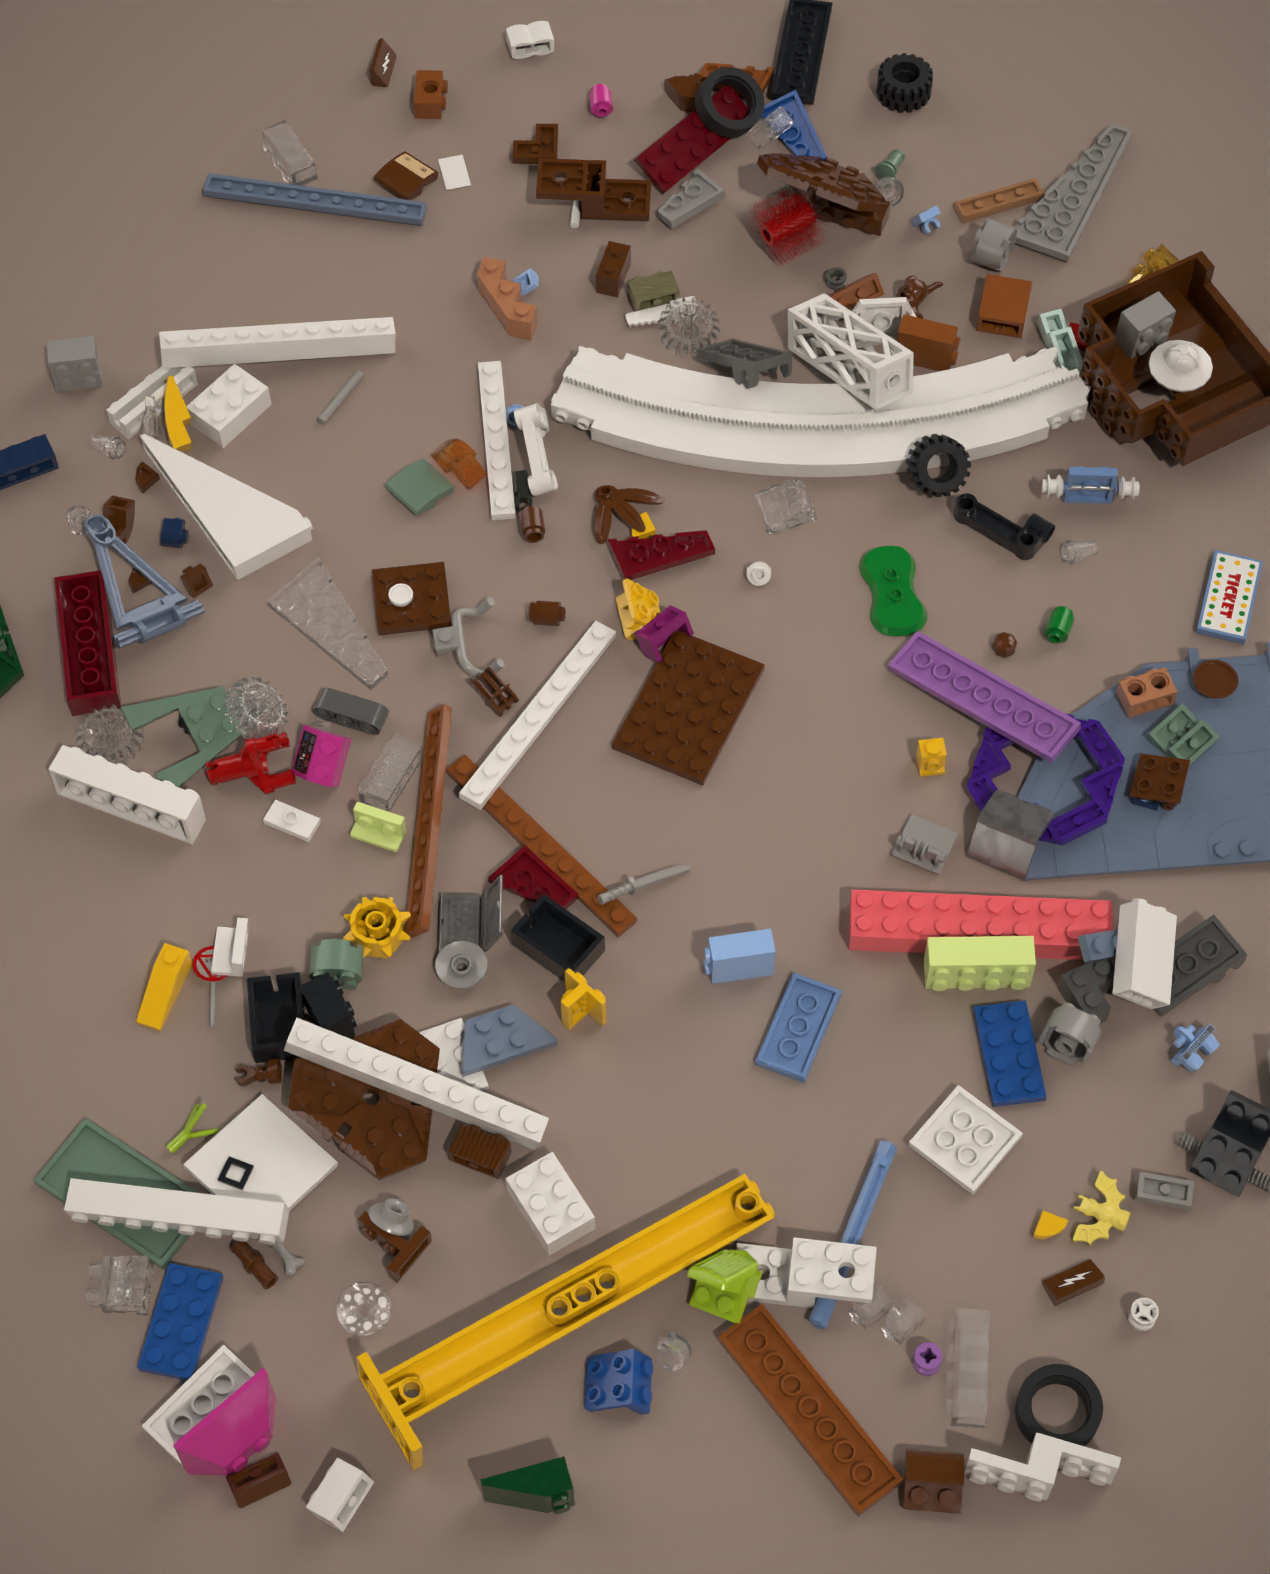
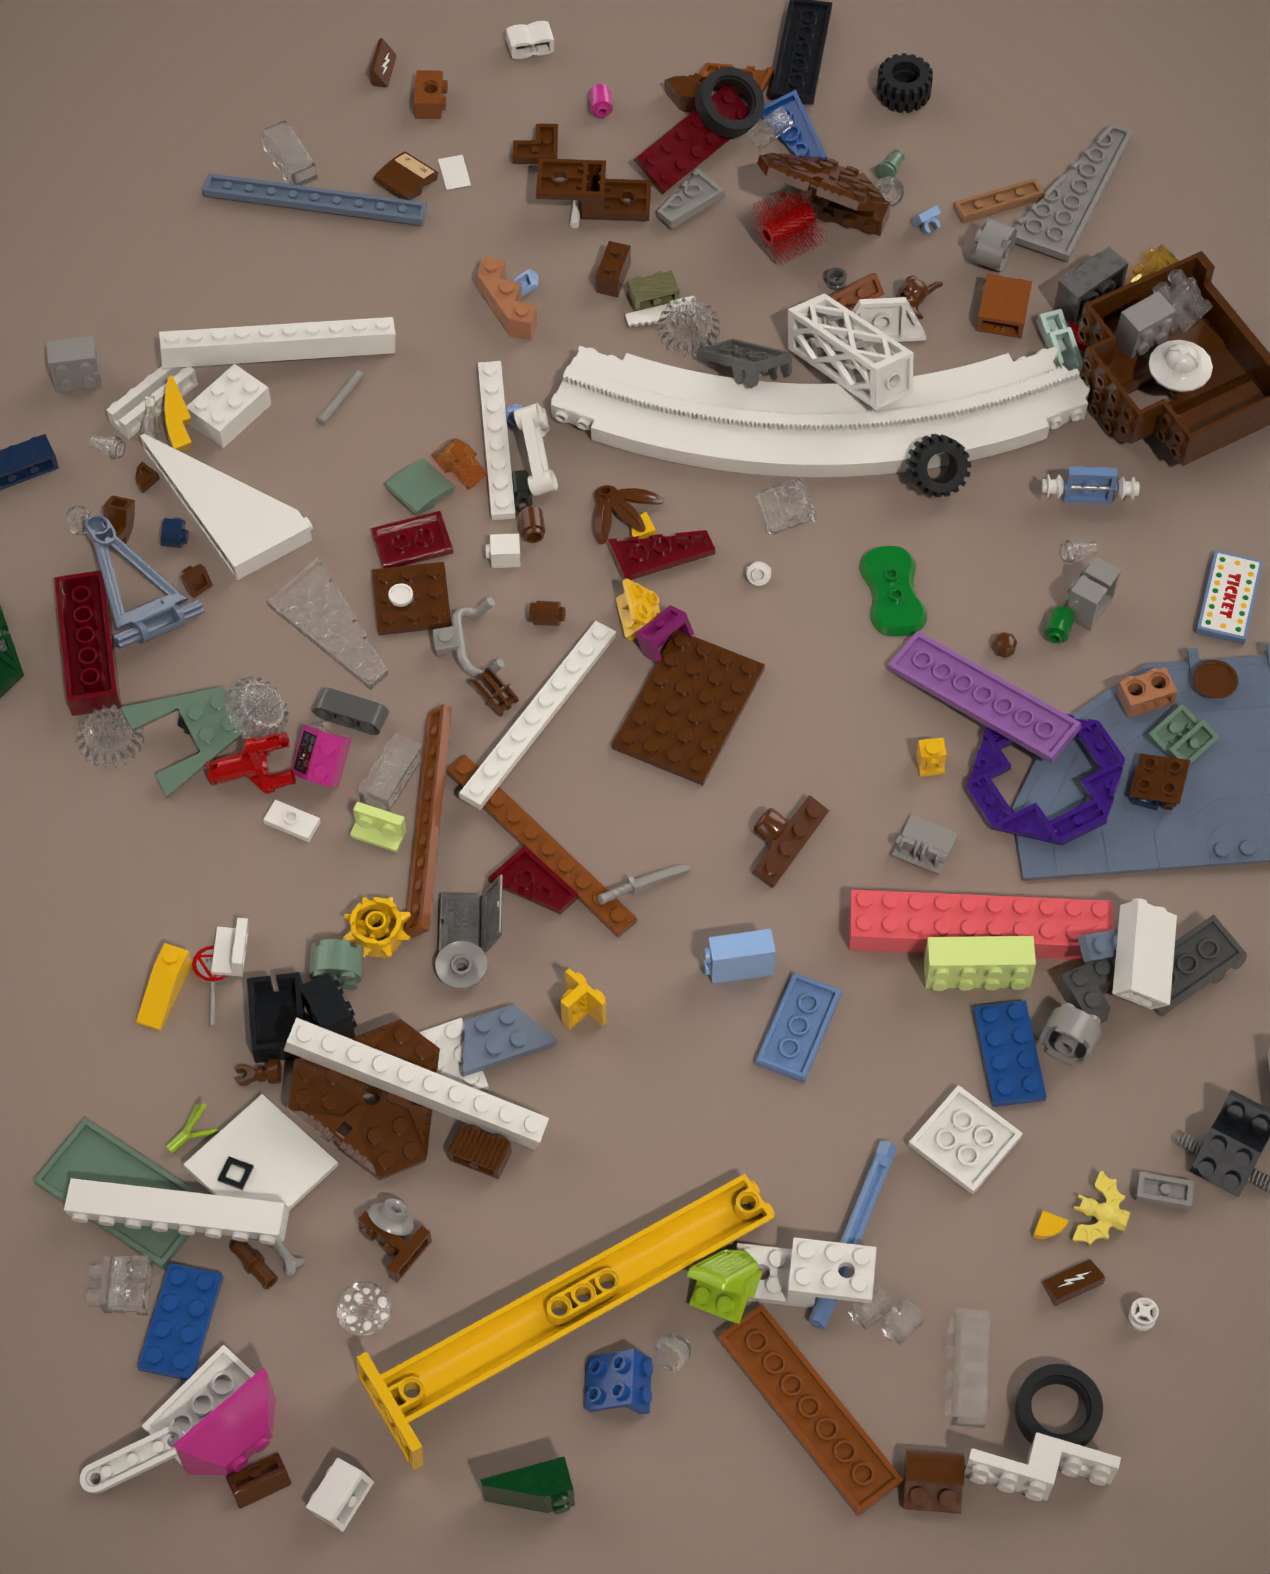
(127, 794): white brick -> none
(131, 1460): none -> white plate
(138, 581): reddish brown tile -> none
(412, 540): none -> dark red tile
(504, 550): none -> white brick
(550, 1203): white brick -> none
(557, 938): black piece -> none
(786, 837): none -> reddish brown plate
(925, 1365): medium lavender wheel -> none
(932, 342): dark orange brick -> none
(1008, 833): flat silver piece -> none
(1034, 533): black piece -> none
(1090, 281): none -> flat silver brick
(1092, 592): none -> light grey piece
(1185, 299): none -> clear hips
(1200, 1039): light blue hips -> none

